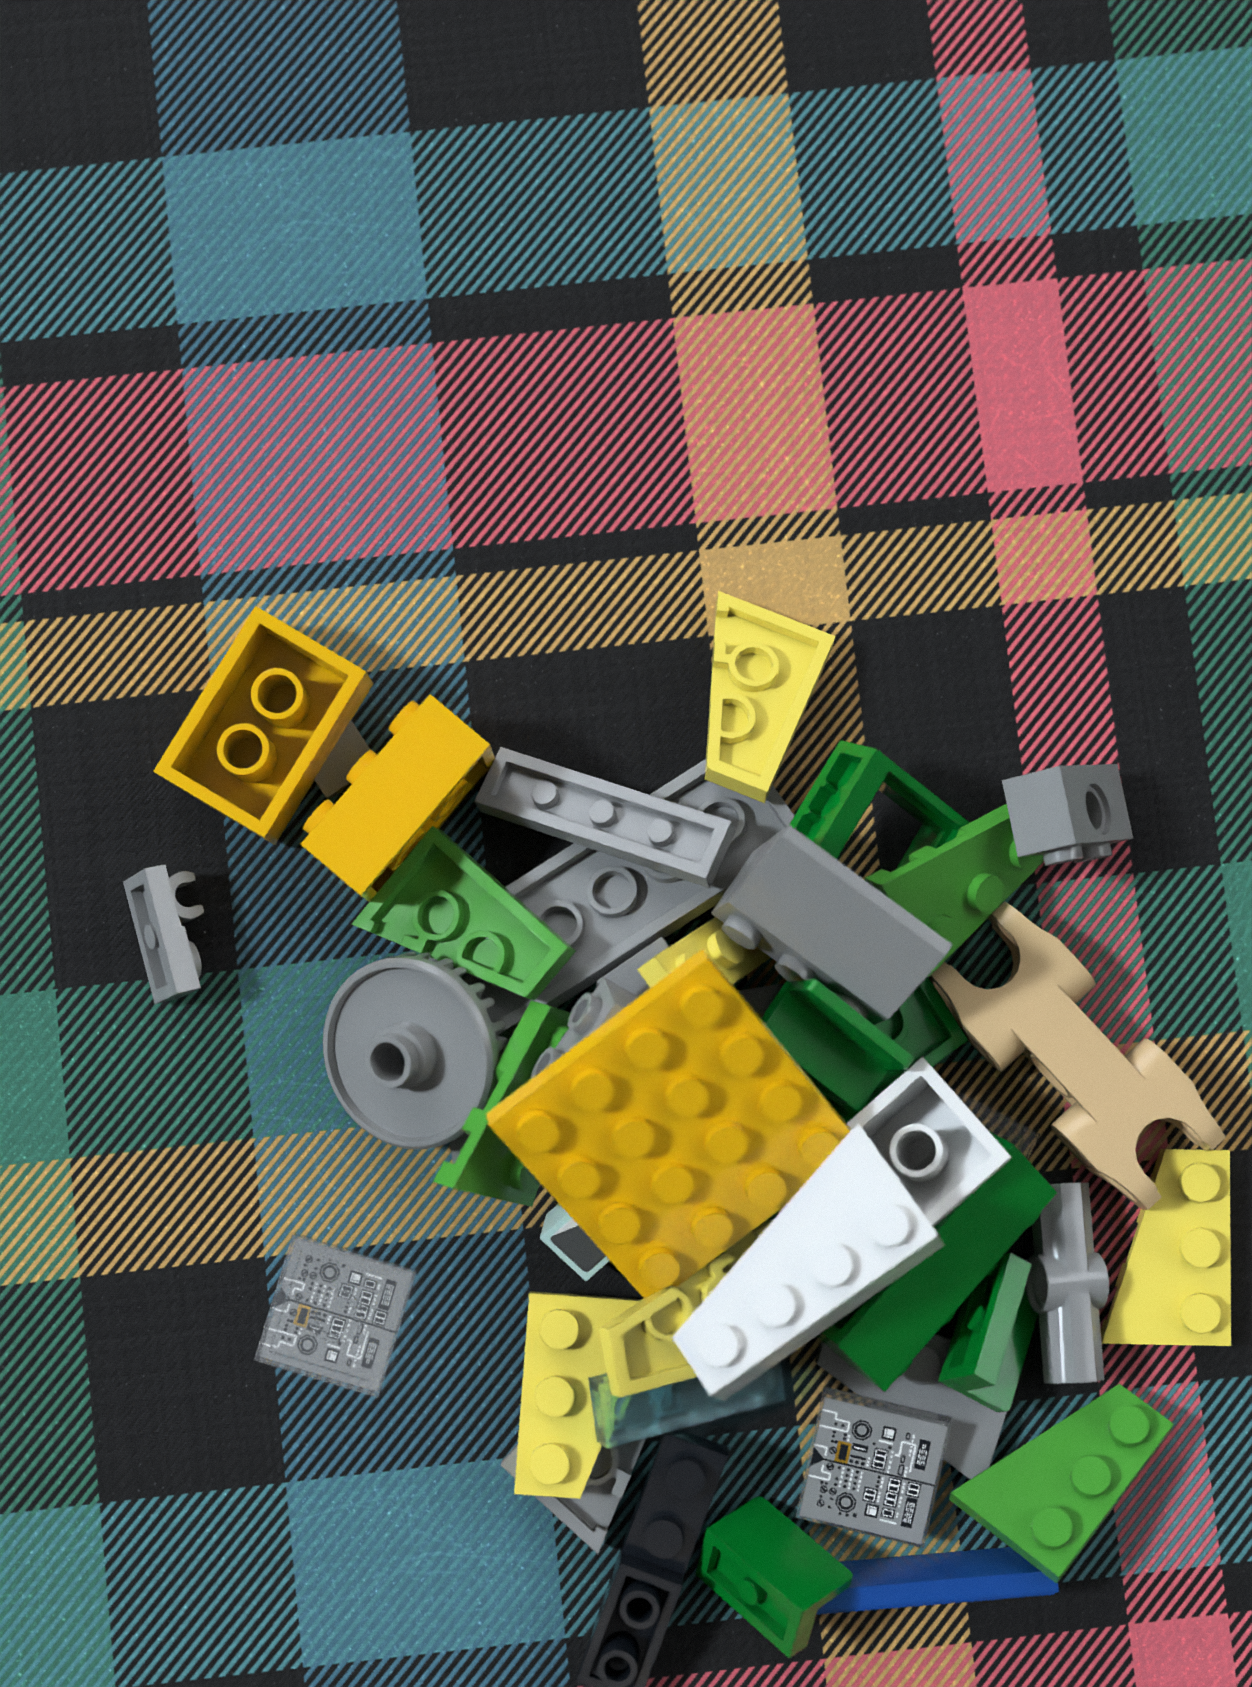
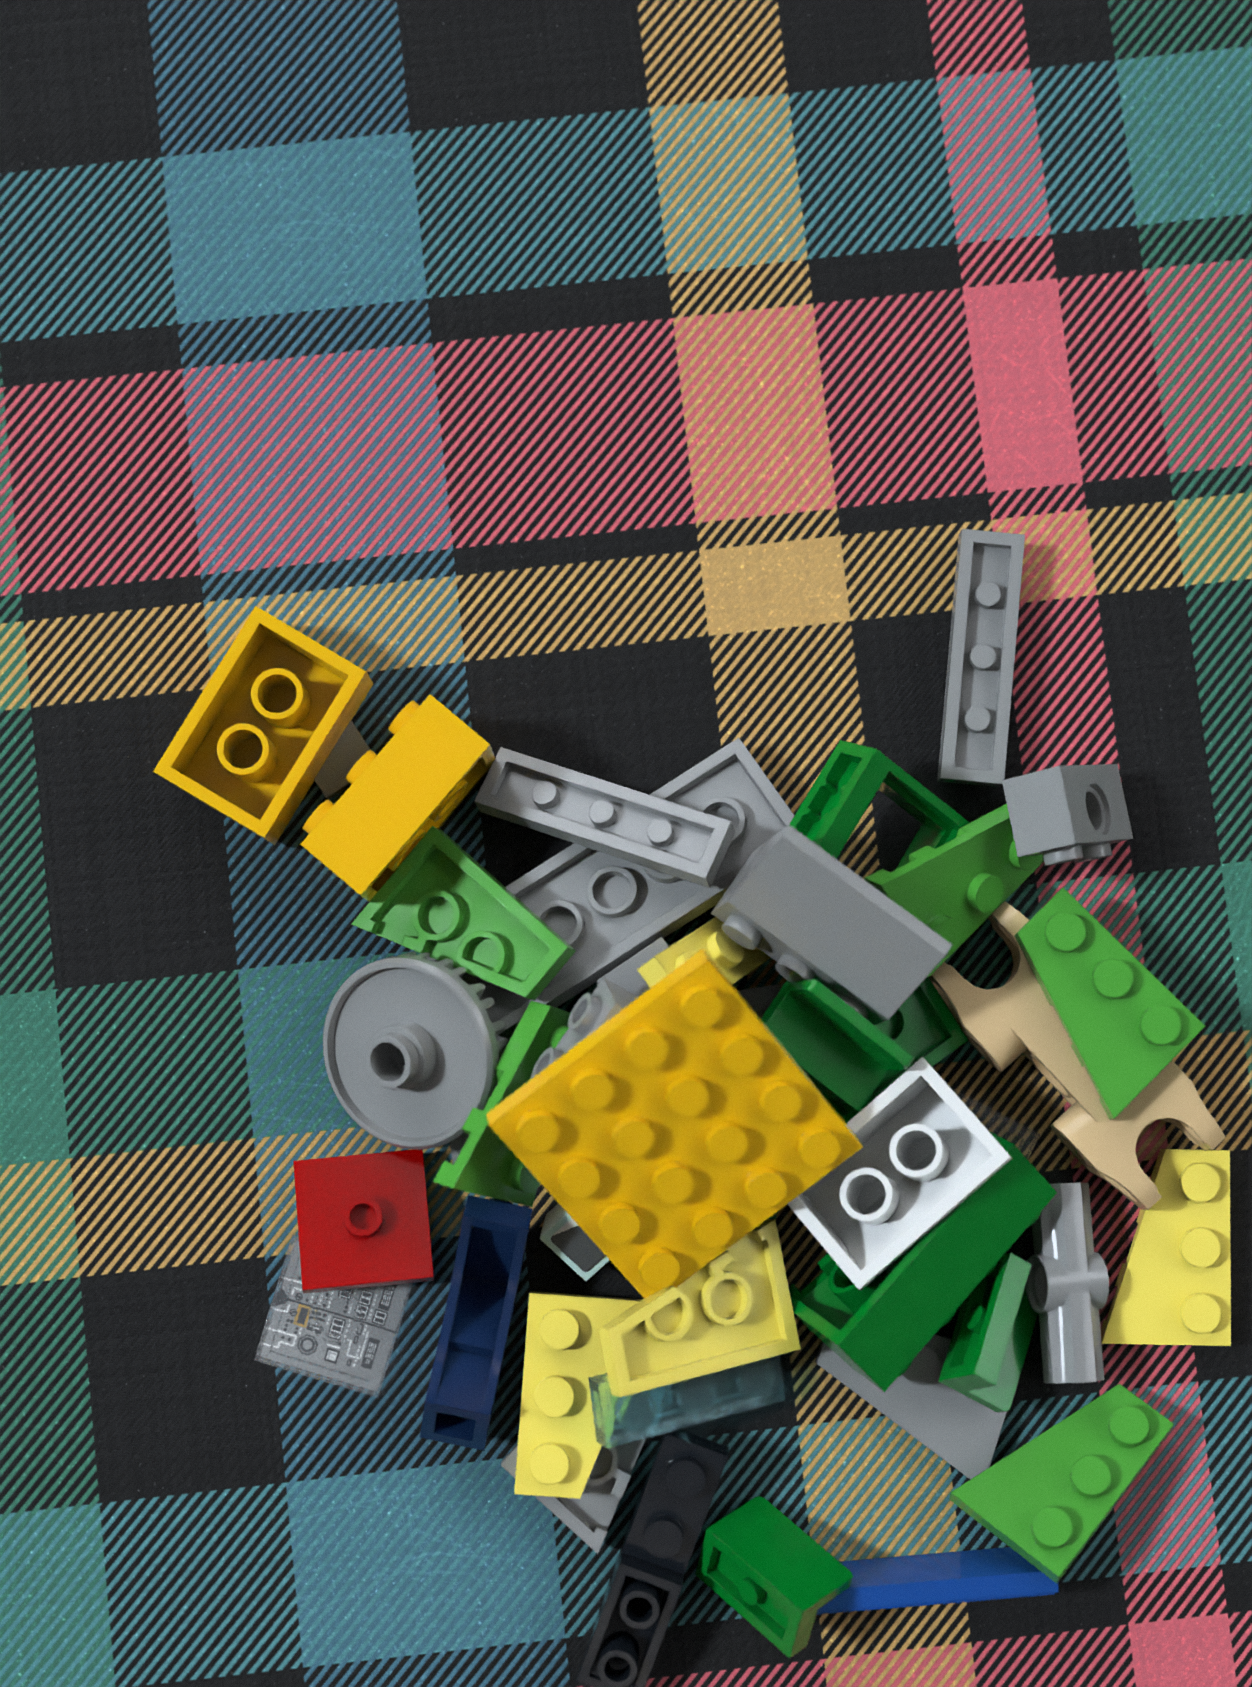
(167, 953): light grey plate -> none
(363, 1221): none -> red plate
(476, 1322): none -> dark blue arch
(758, 692): light yellow wing -> none
(814, 1264): white wedge -> none
(873, 1467): tile -> none
(981, 658): none -> light grey plate
(1110, 1005): none -> bright green wing

